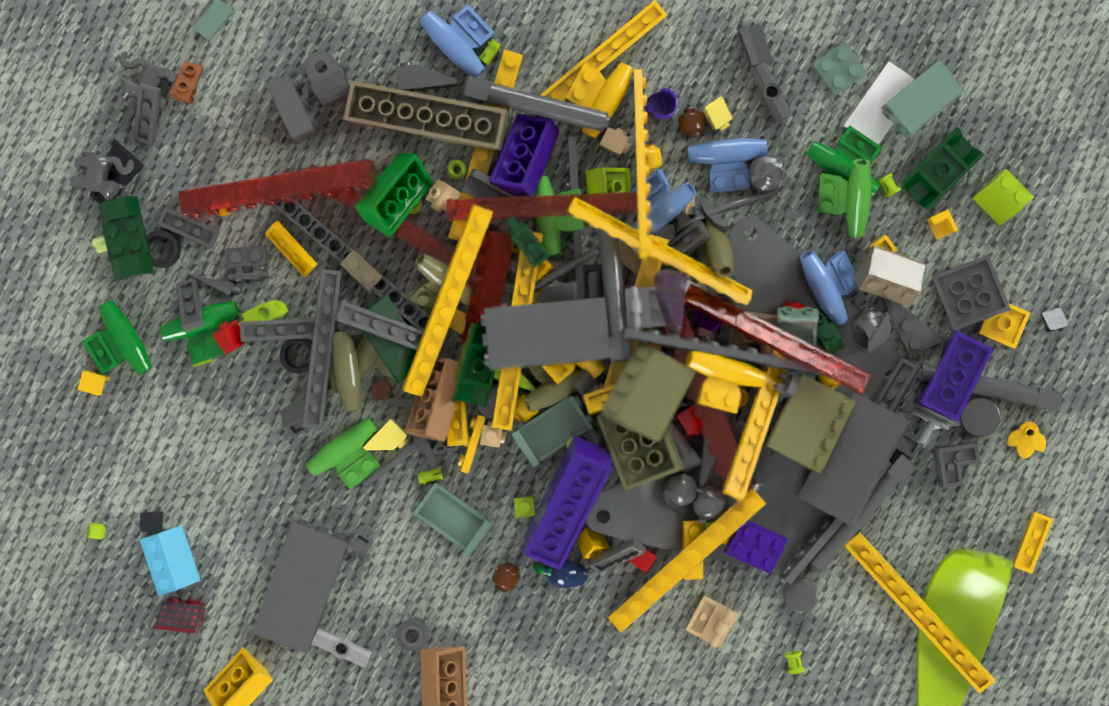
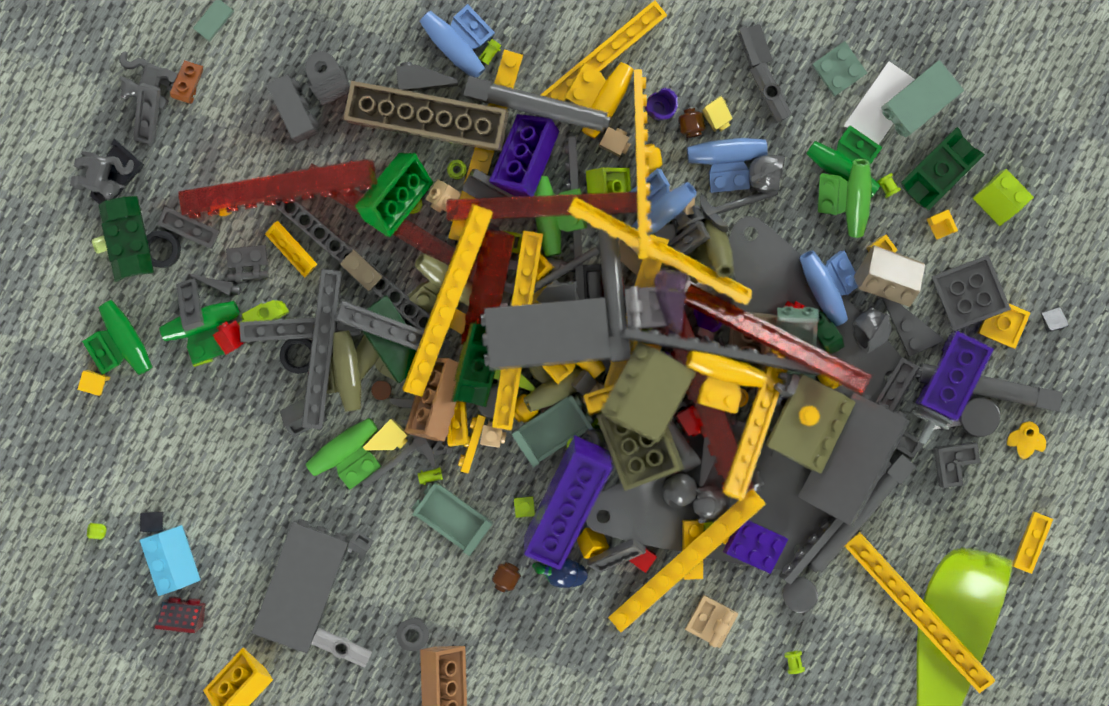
(527, 242): dark green hinge -> none
(809, 415): none -> yellow plate

